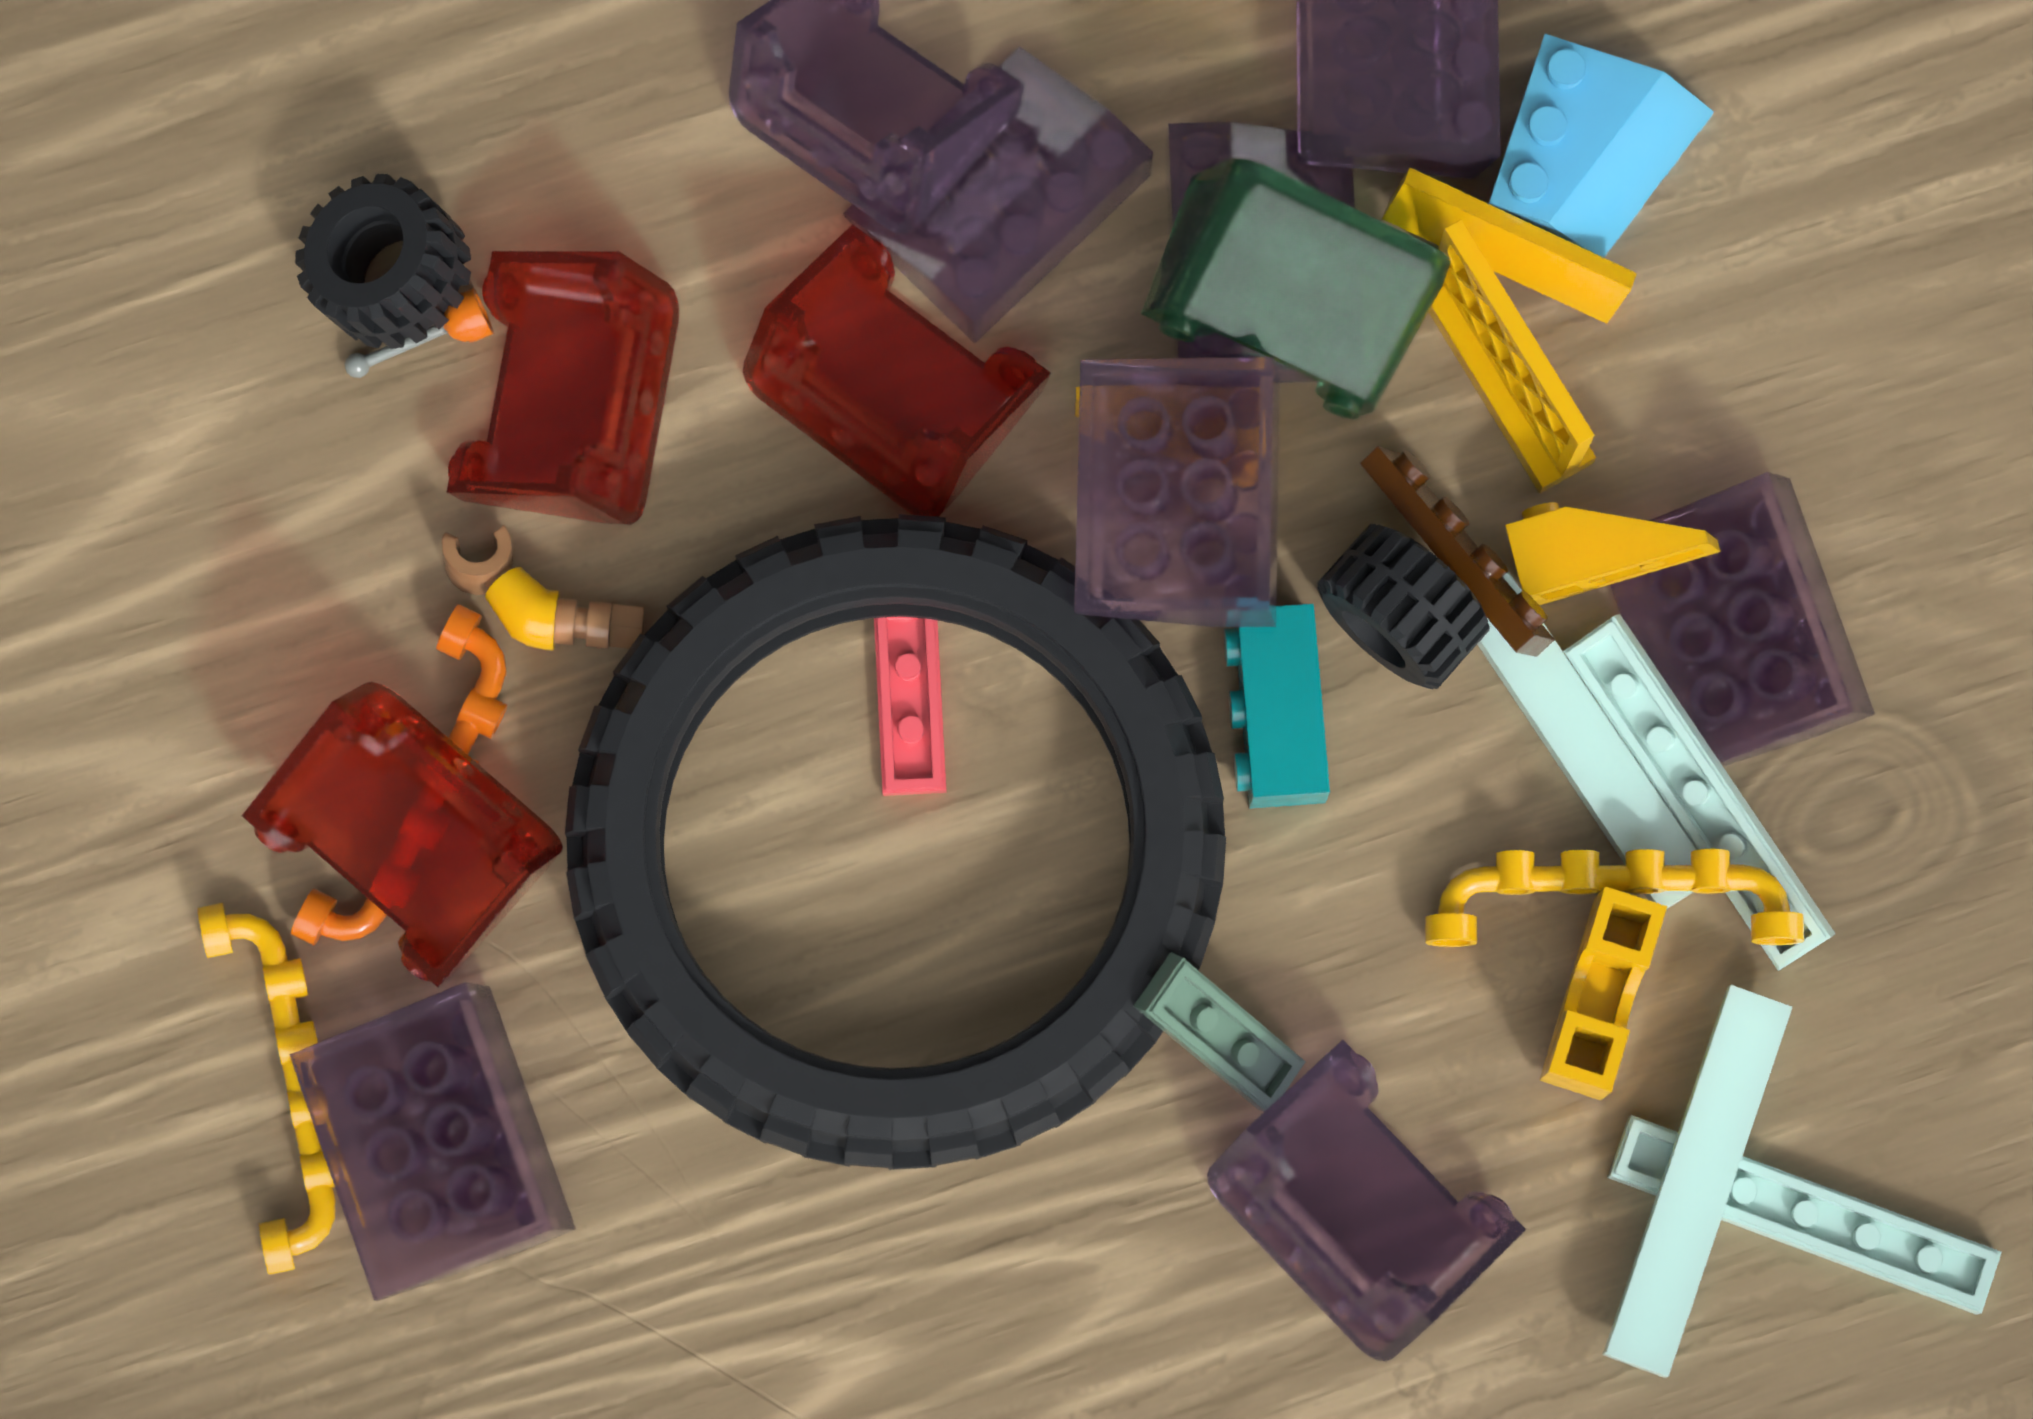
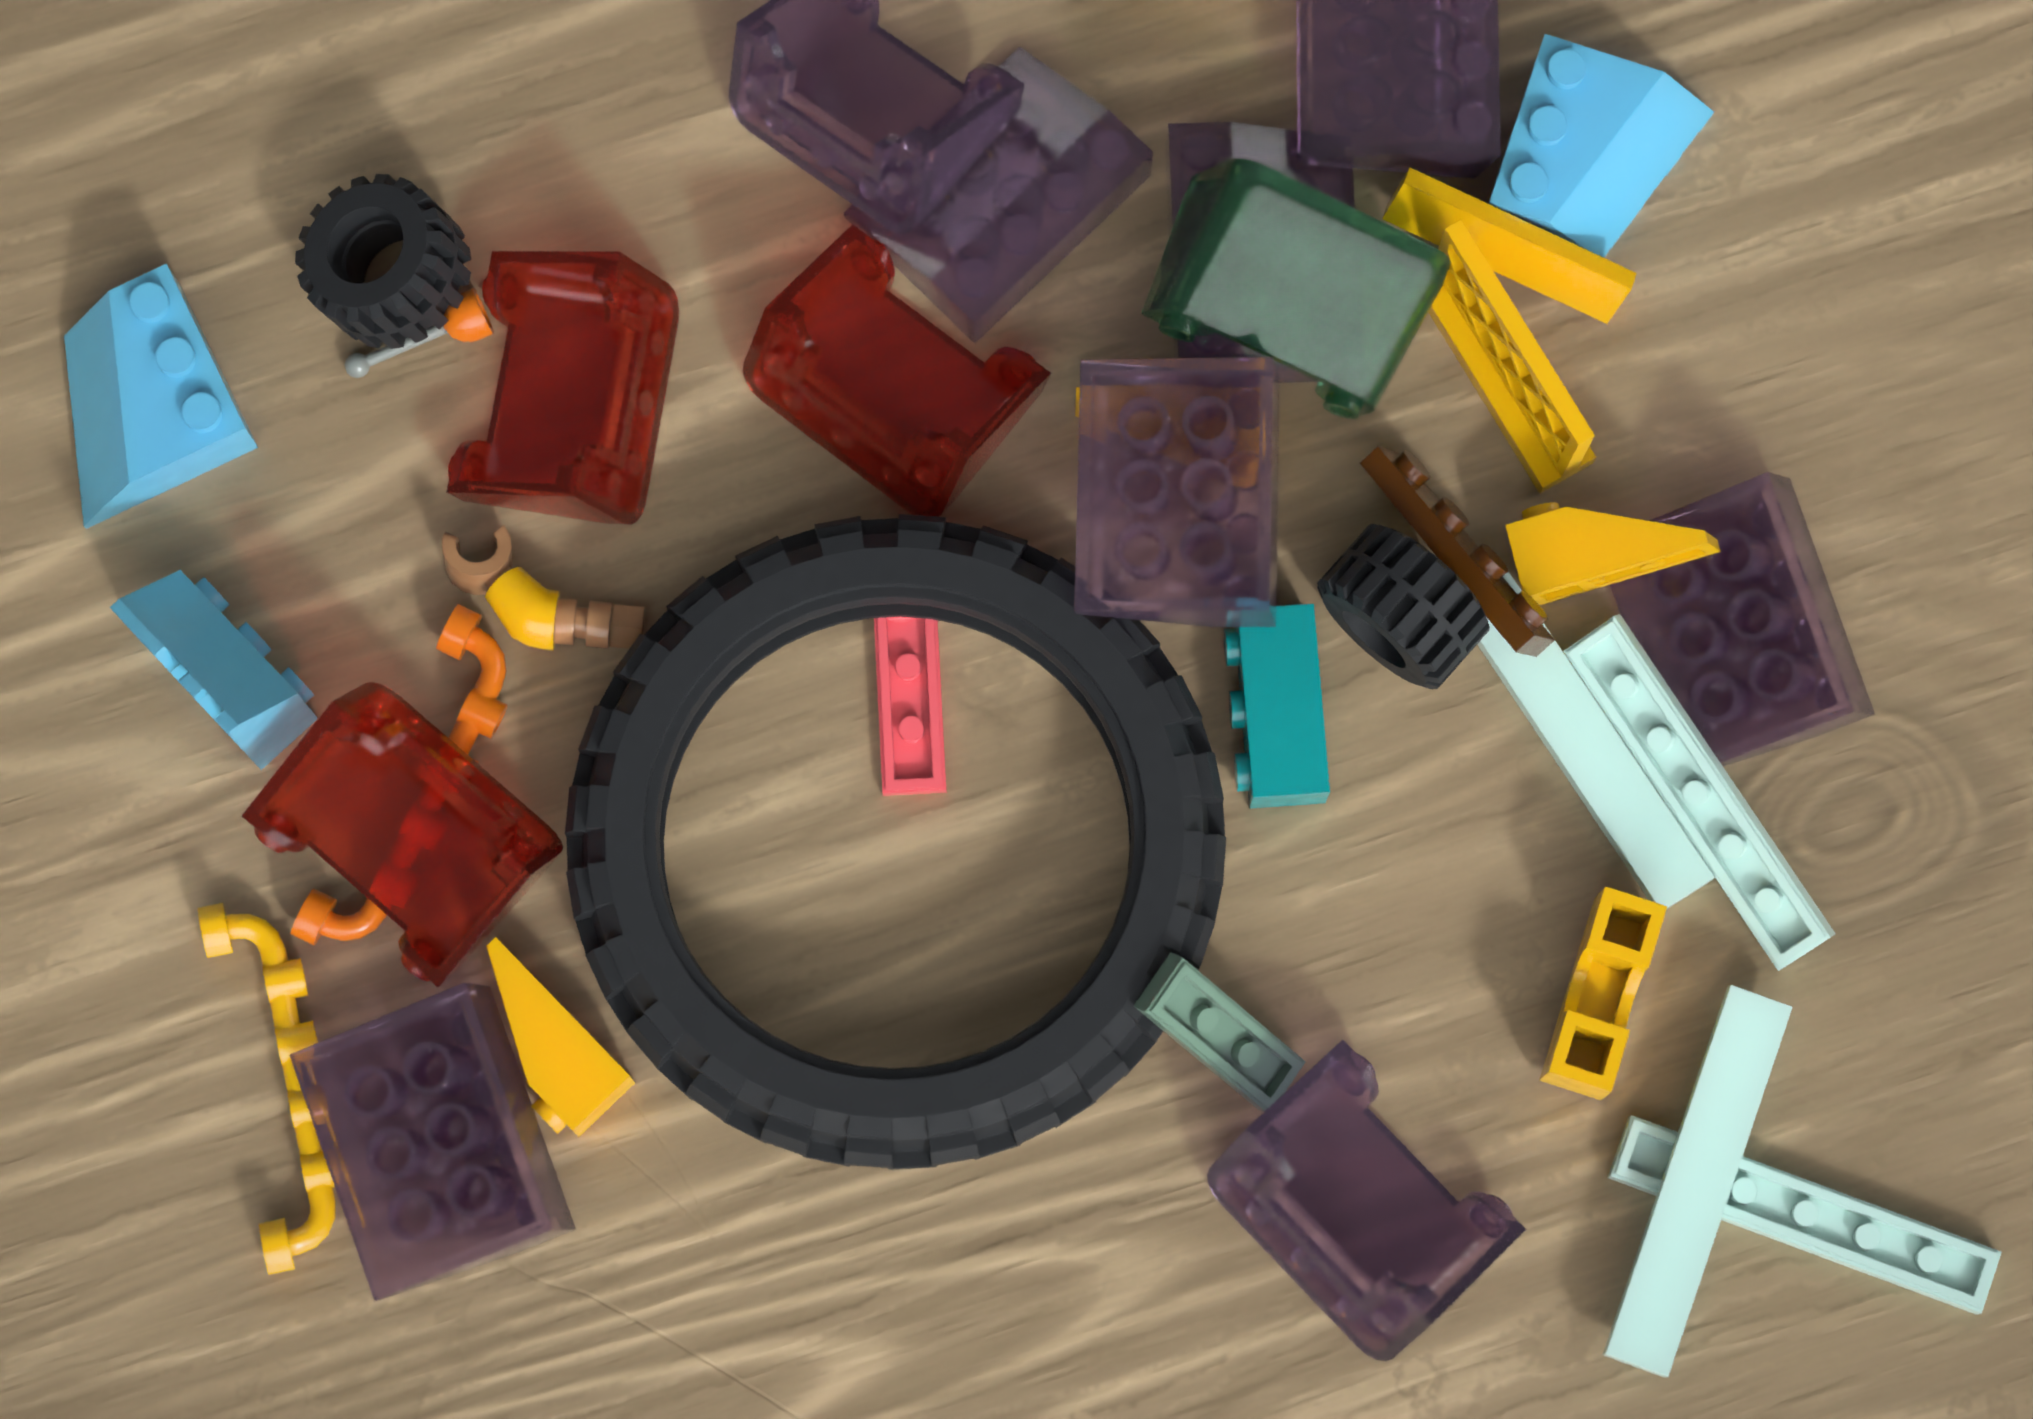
(146, 397): none -> medium azure wedge
(219, 664): none -> medium azure wedge
(557, 1054): none -> yellow slope
(1642, 874): yellow bar -> none

